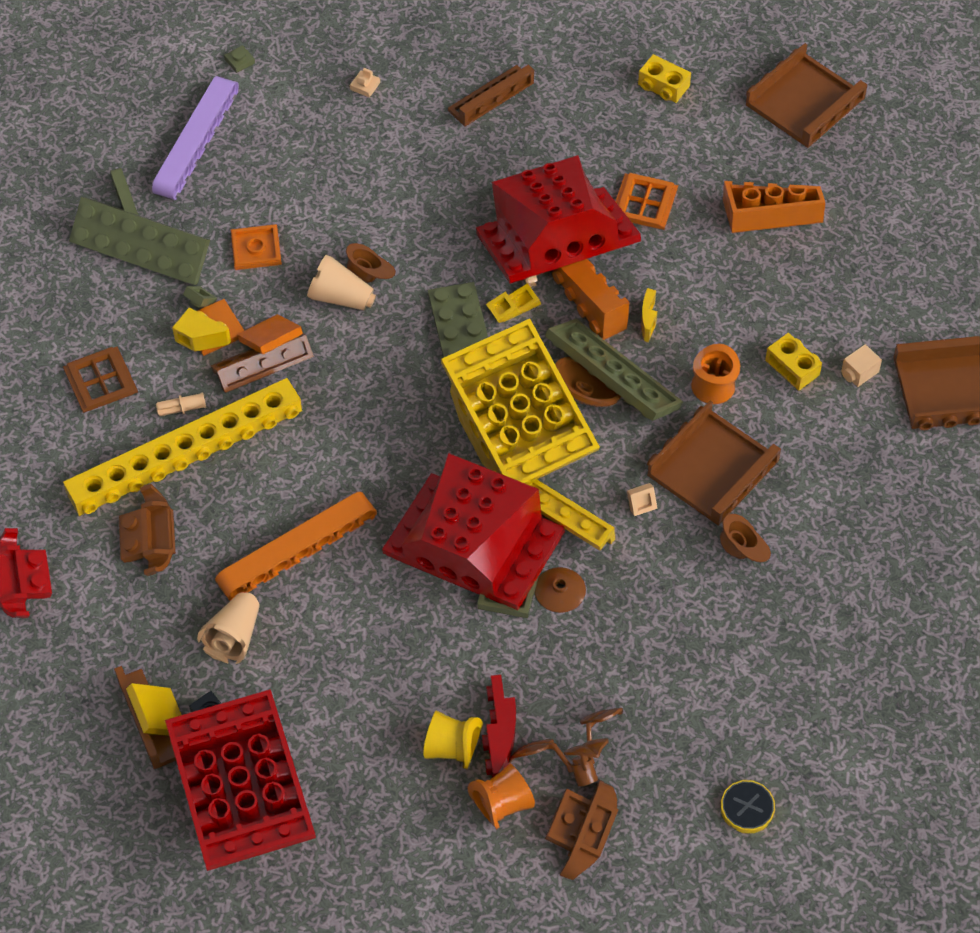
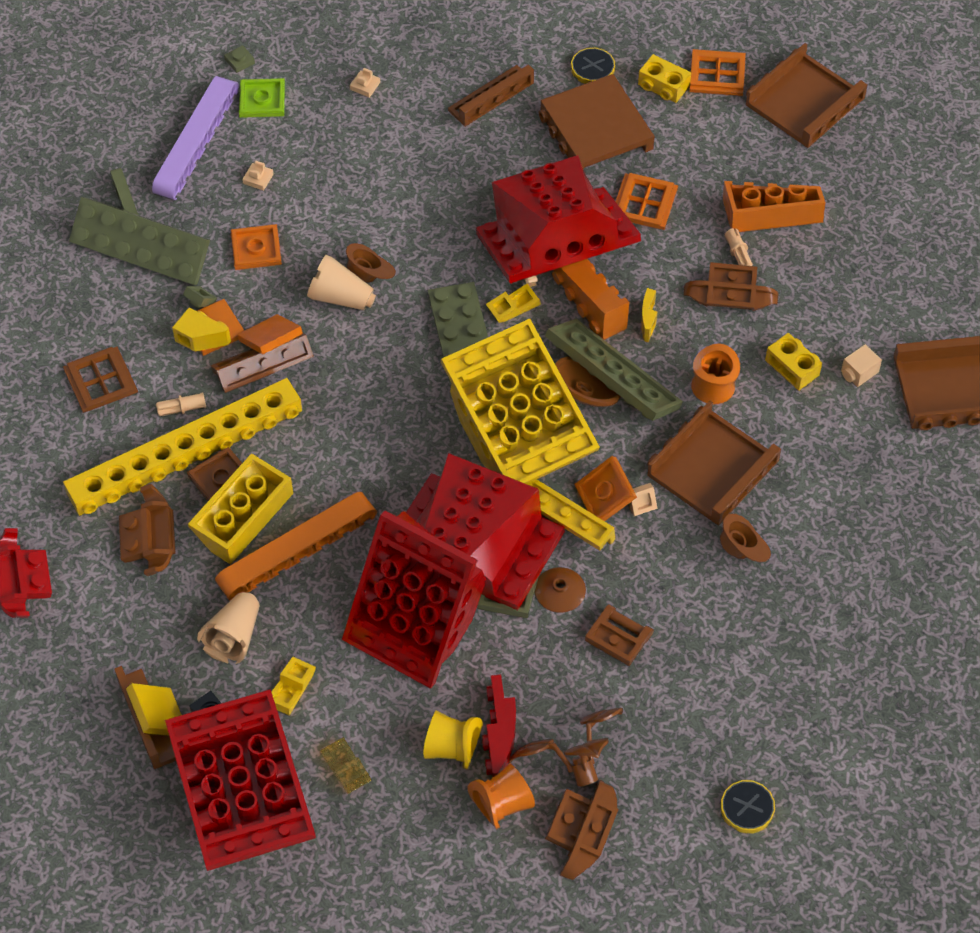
(214, 472): none -> dark orange plate
(241, 508): none -> yellow slope
(258, 175): none -> light nougat tile
(262, 97): none -> lime tile
(292, 684): none -> yellow slope
(345, 765): none -> clear yellow slope
(413, 599): none -> red wedge
(592, 64): none -> black tile
(595, 121): none -> dark orange panel
(605, 489): none -> orange tile
(616, 641): none -> dark orange plate
(717, 87): none -> orange piece
(731, 287): none -> dark orange plate
(738, 247): none -> light nougat axle

